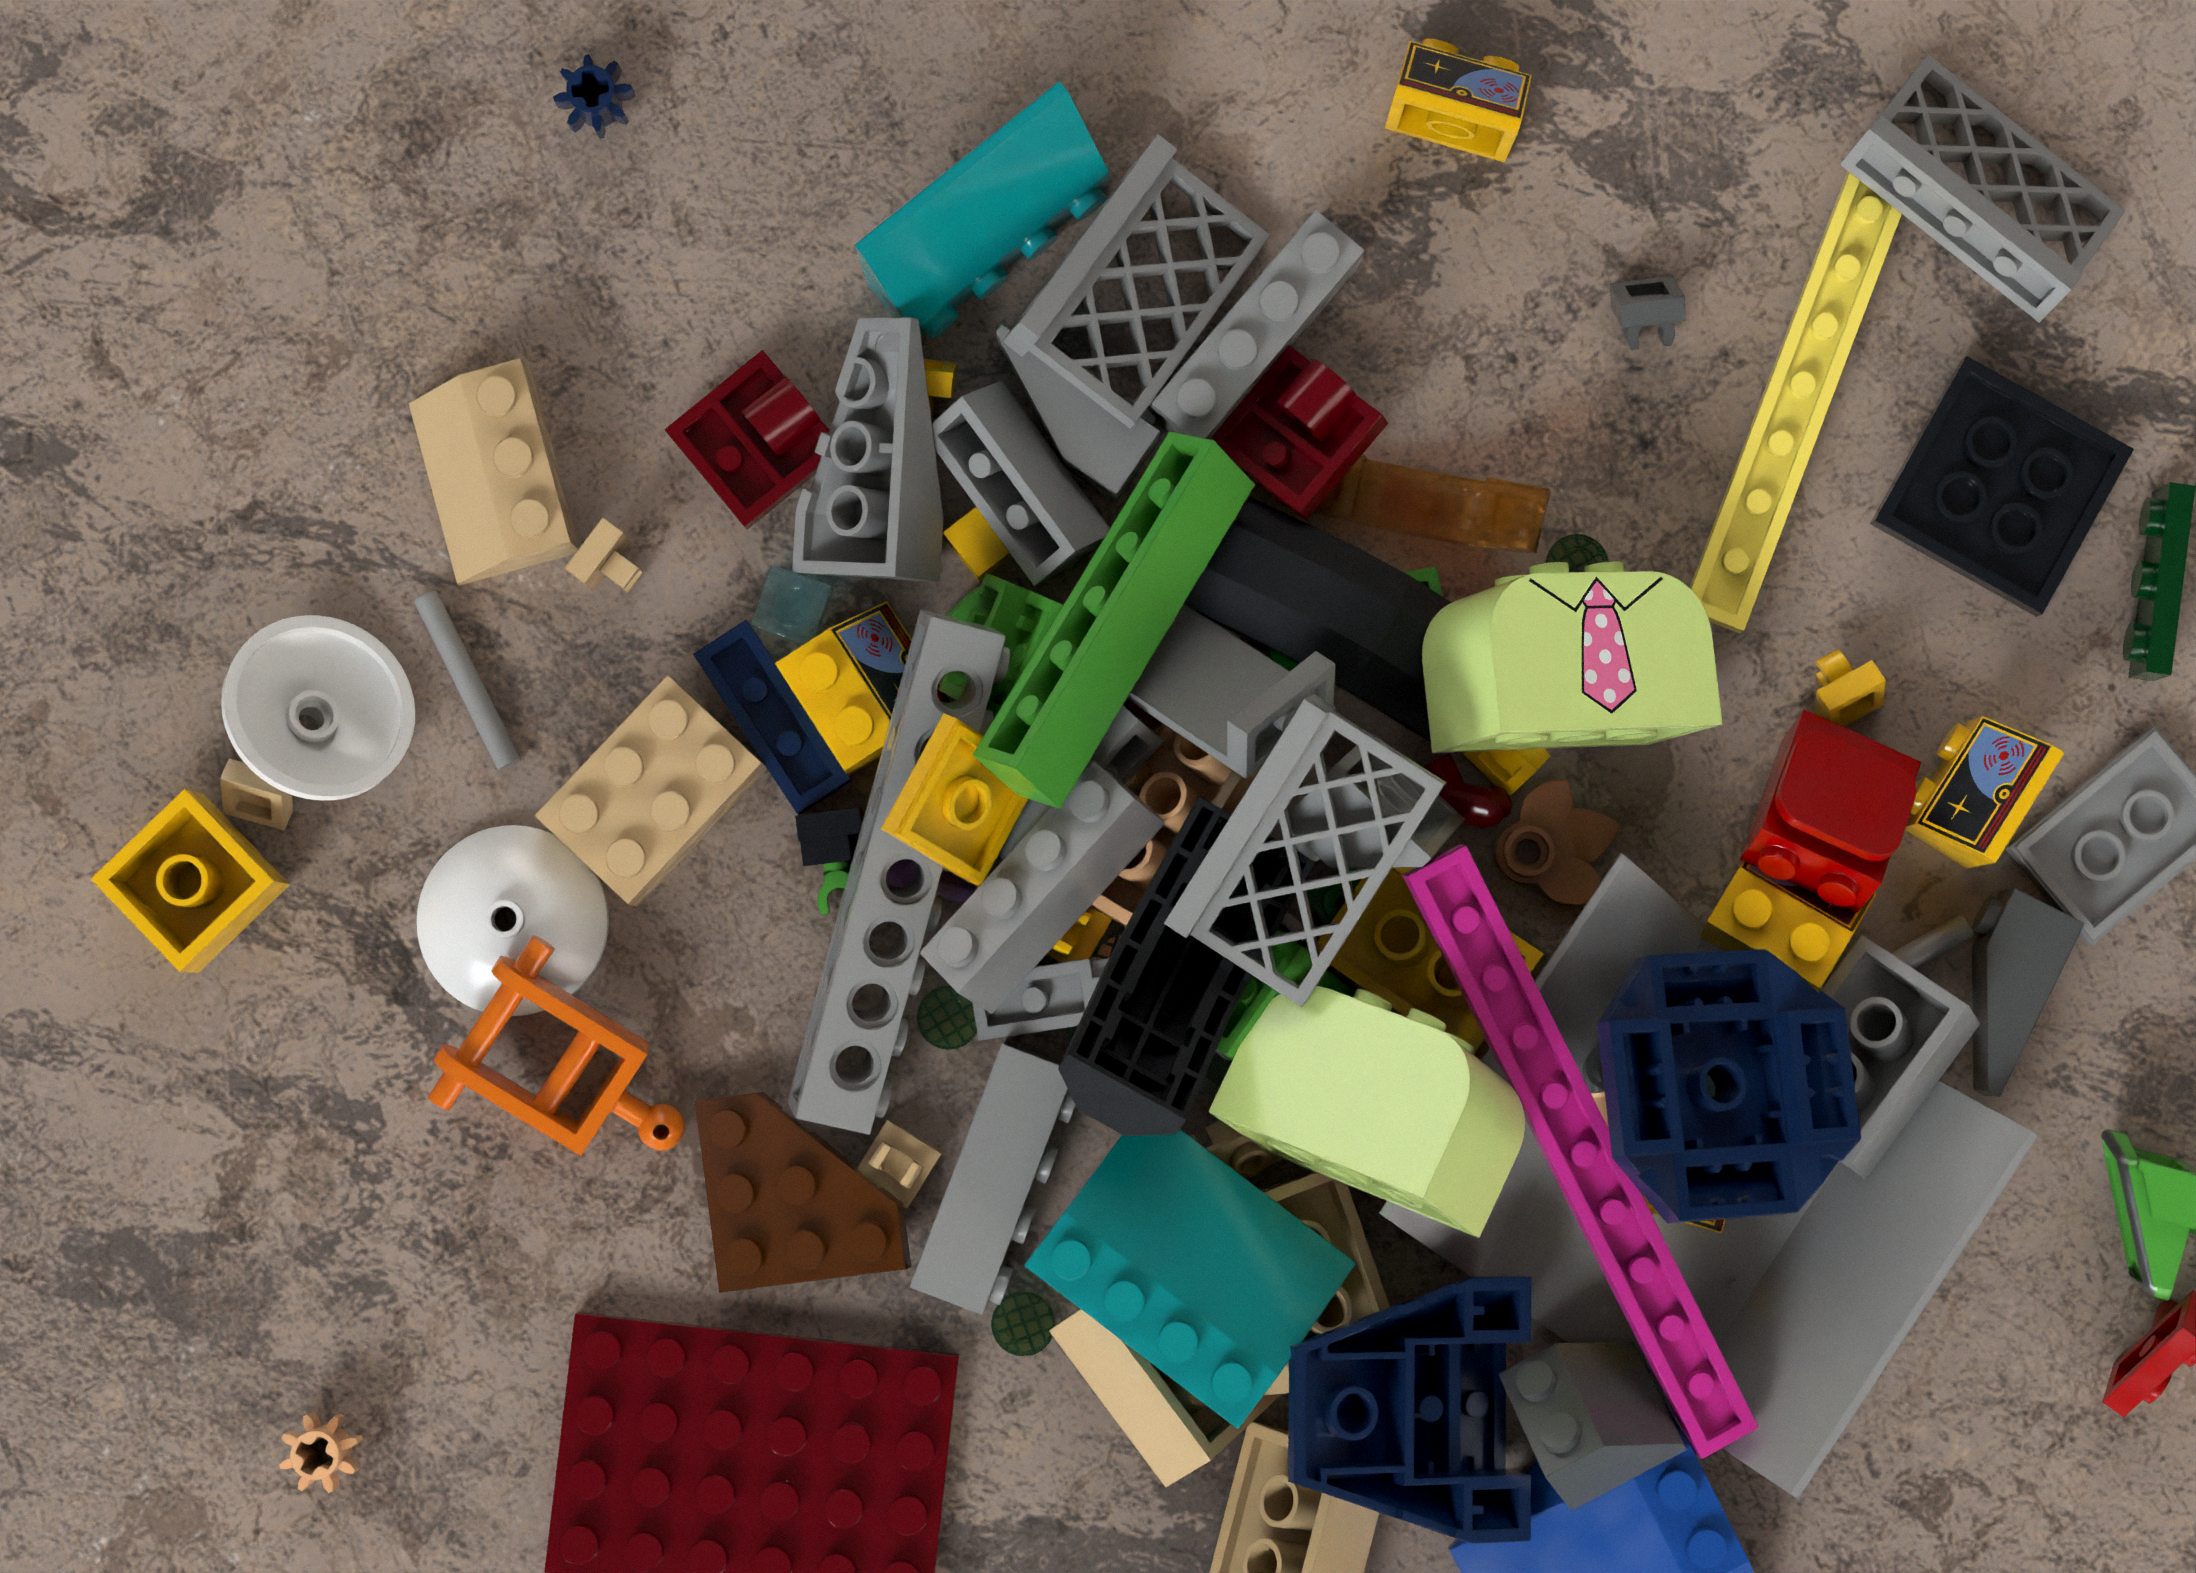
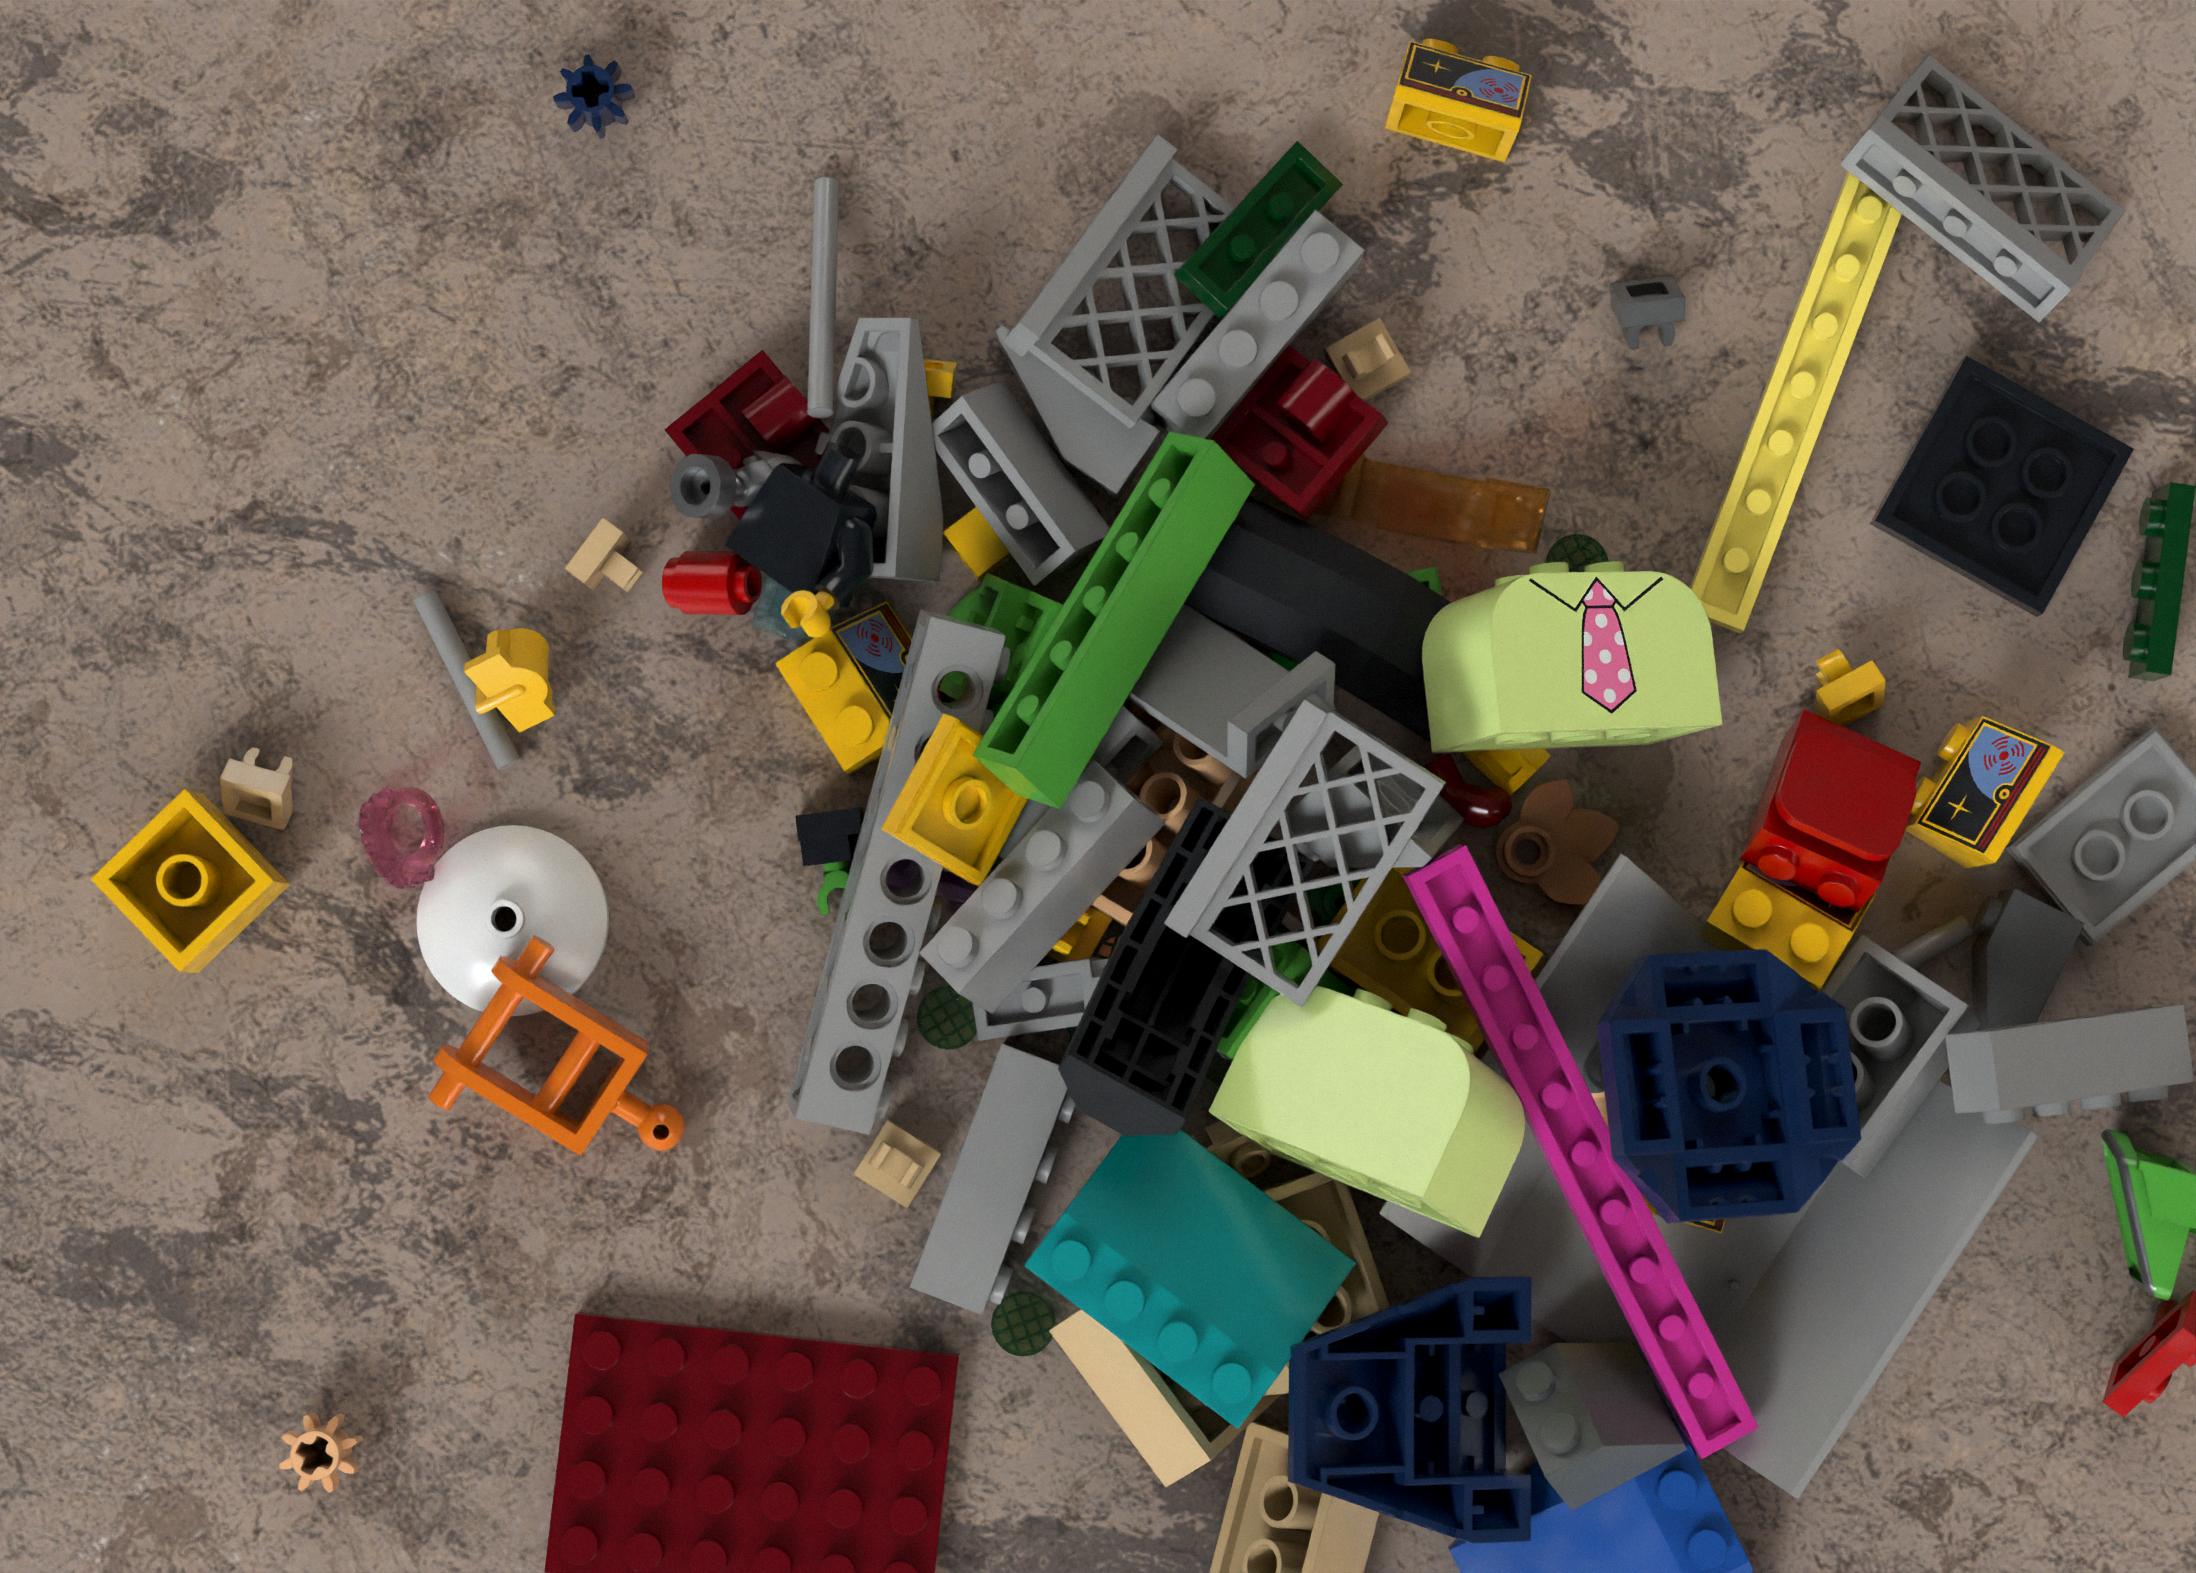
(339, 680): white dish -> none
(375, 821): none -> clear pink piece
(493, 472): tan slope -> none
(514, 677): none -> yellow piece
(651, 792): tan brick -> none
(711, 583): none -> red brick
(771, 717): dark blue plate -> none
(789, 1201): reddish brown plate -> none
(798, 525): none -> black torso
(823, 298): none -> light grey bar
(986, 214): teal slope -> none
(1257, 229): none -> dark green plate
(1368, 360): none -> tan tile
(2068, 1061): none -> light grey brick

